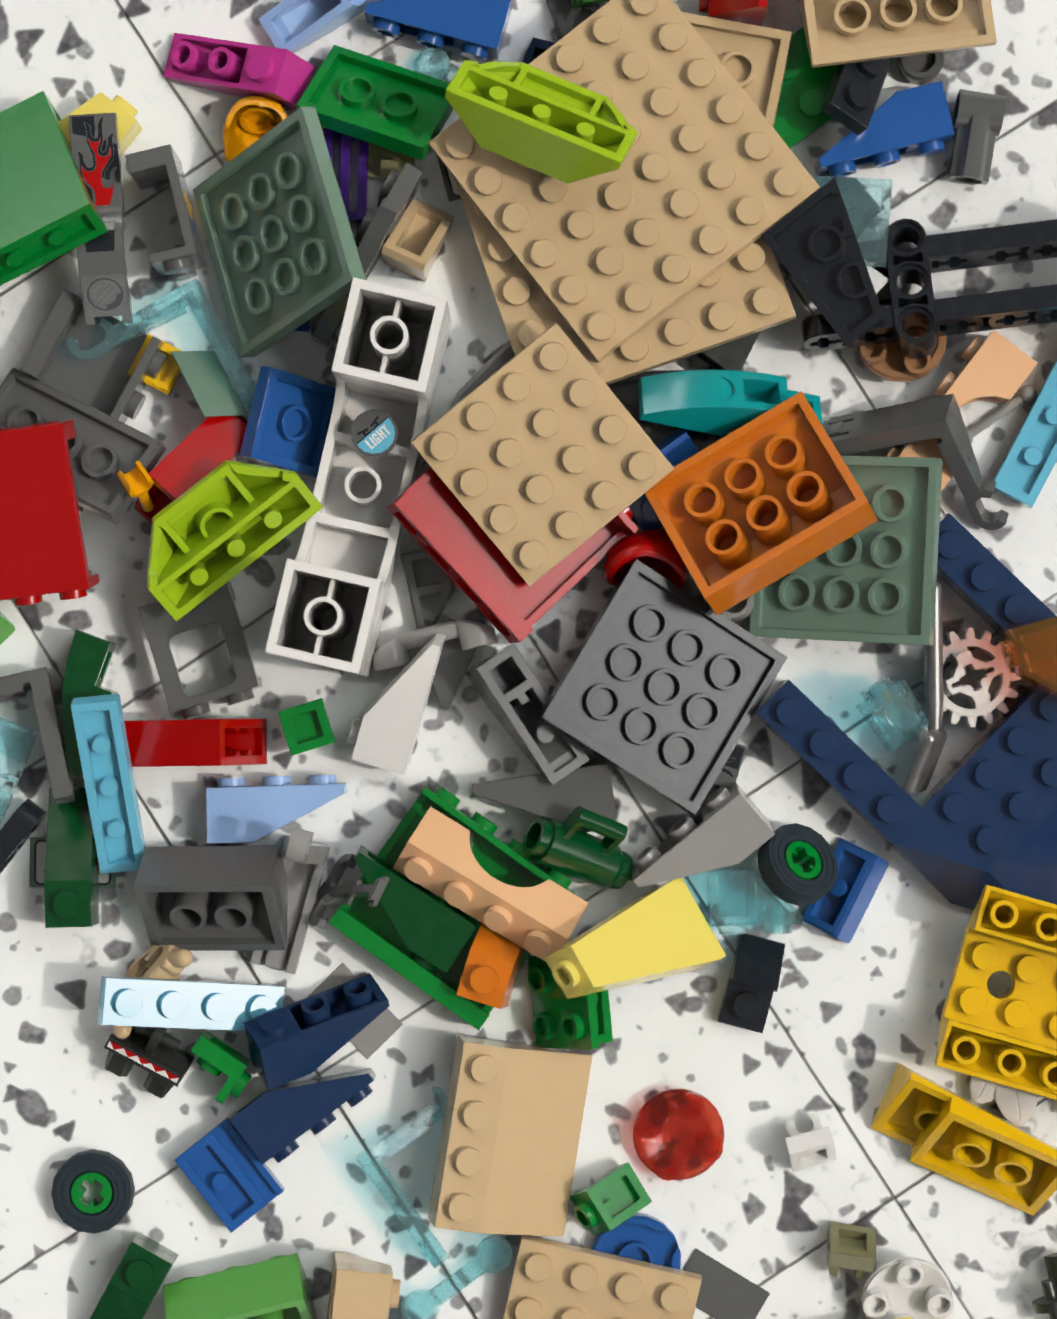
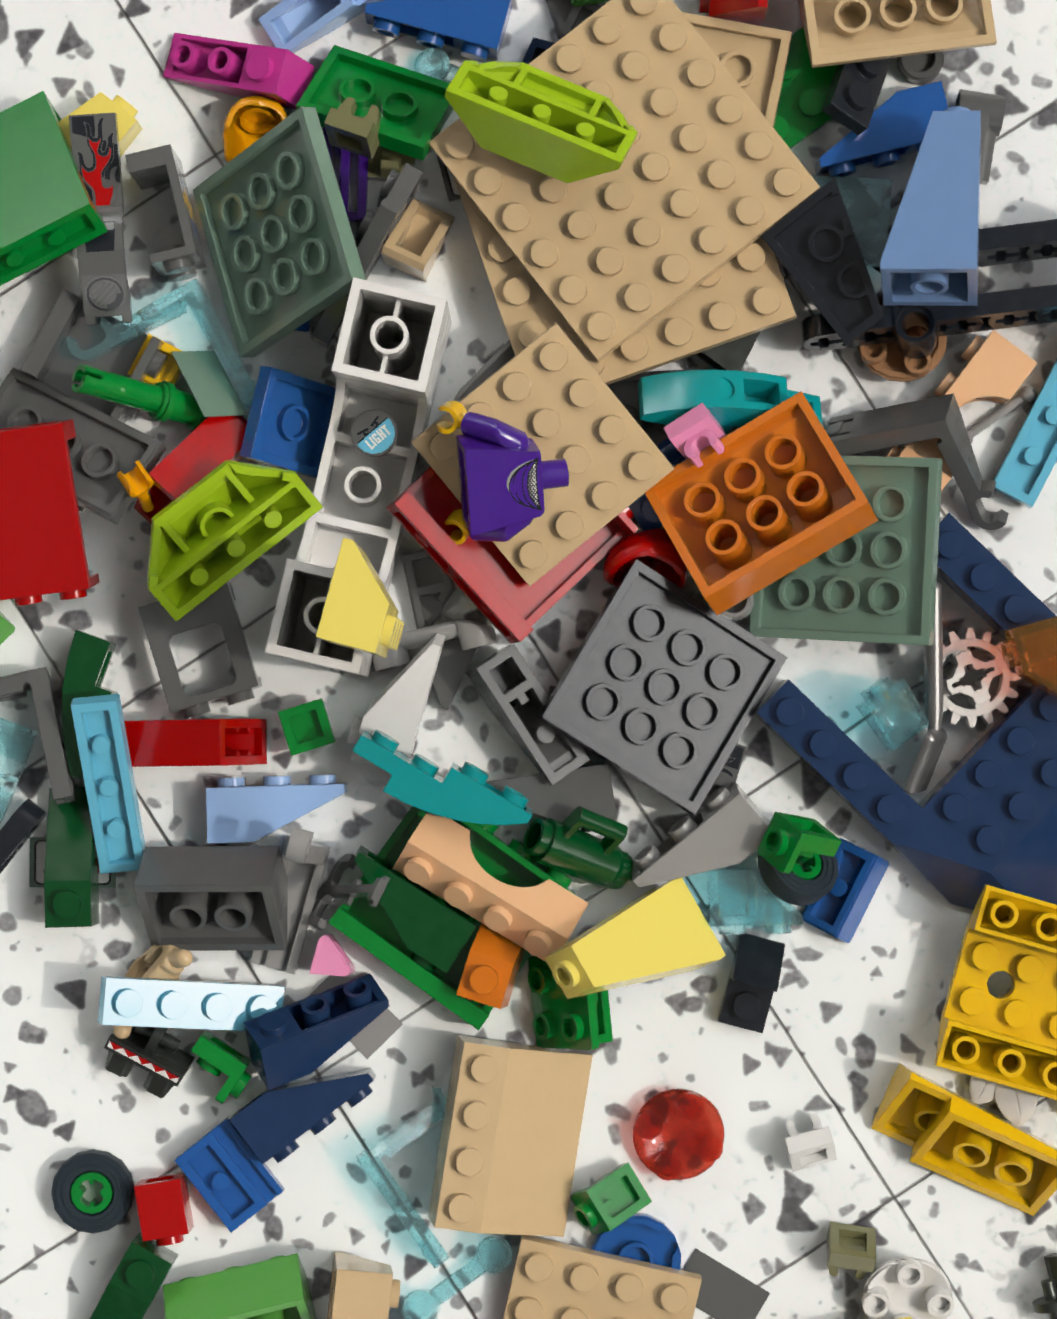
(158, 400): none -> green pin
(164, 1208): none -> red brick
(331, 958): none -> bright pink slope
(353, 132): none -> olive tile
(359, 607): none -> light yellow slope
(457, 796): none -> teal slope
(498, 477): none -> dark purple torso
(695, 432): none -> bright pink tile
(795, 836): none -> green bracket
(936, 228): none -> medium blue slope

